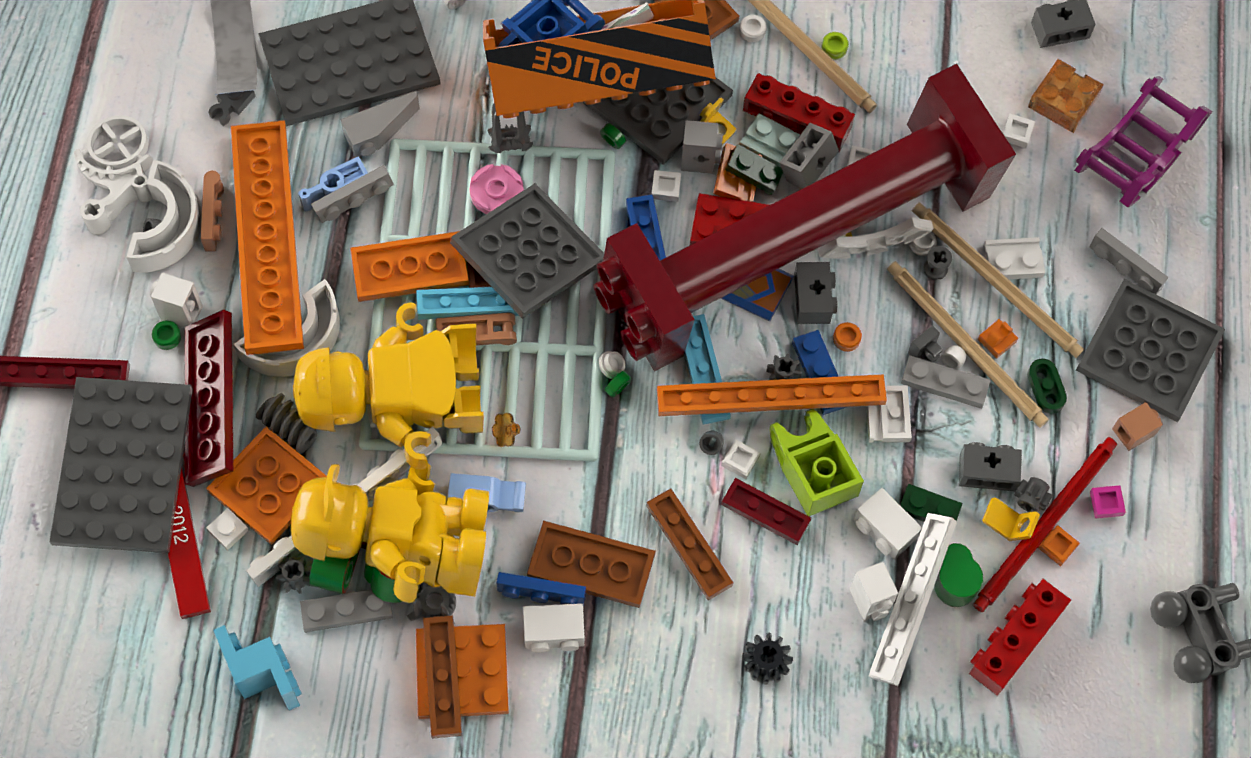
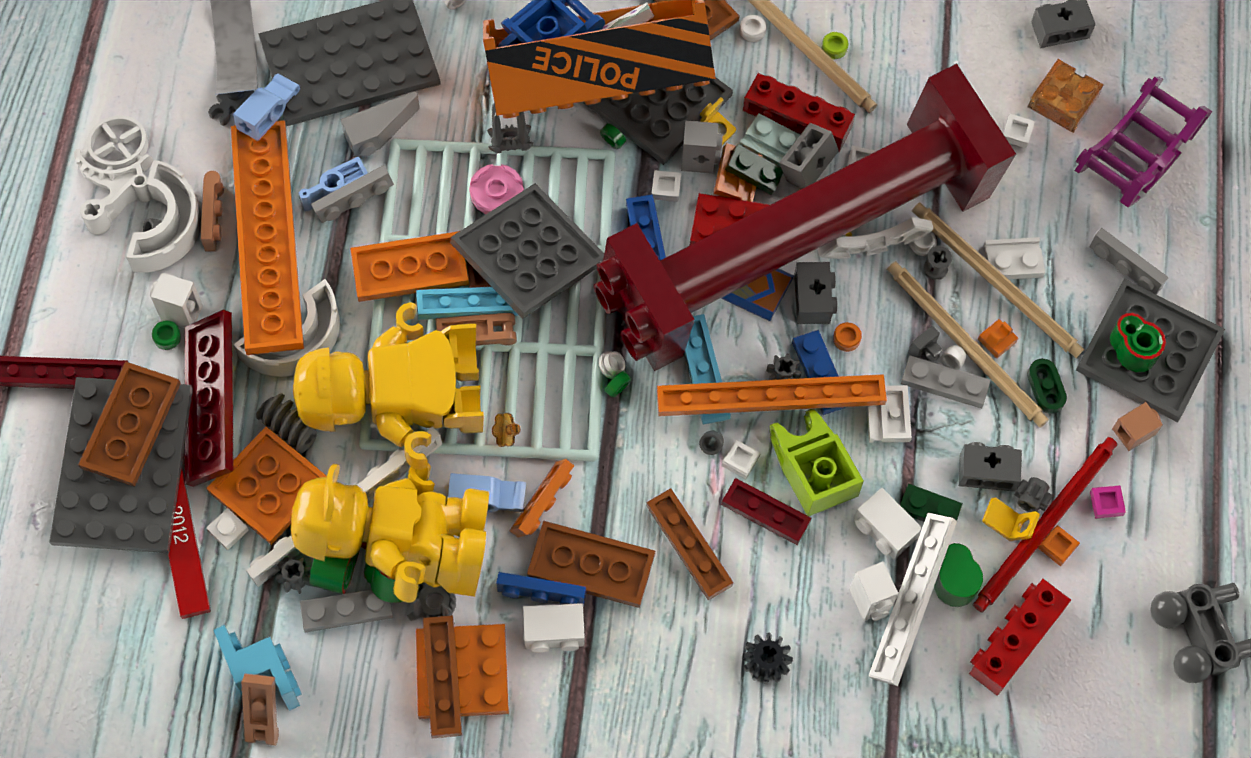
(129, 424): none -> dark orange plate
(259, 709): none -> nougat plate
(265, 106): none -> light blue piece
(542, 499): none -> orange plate
(1137, 342): none -> green piece

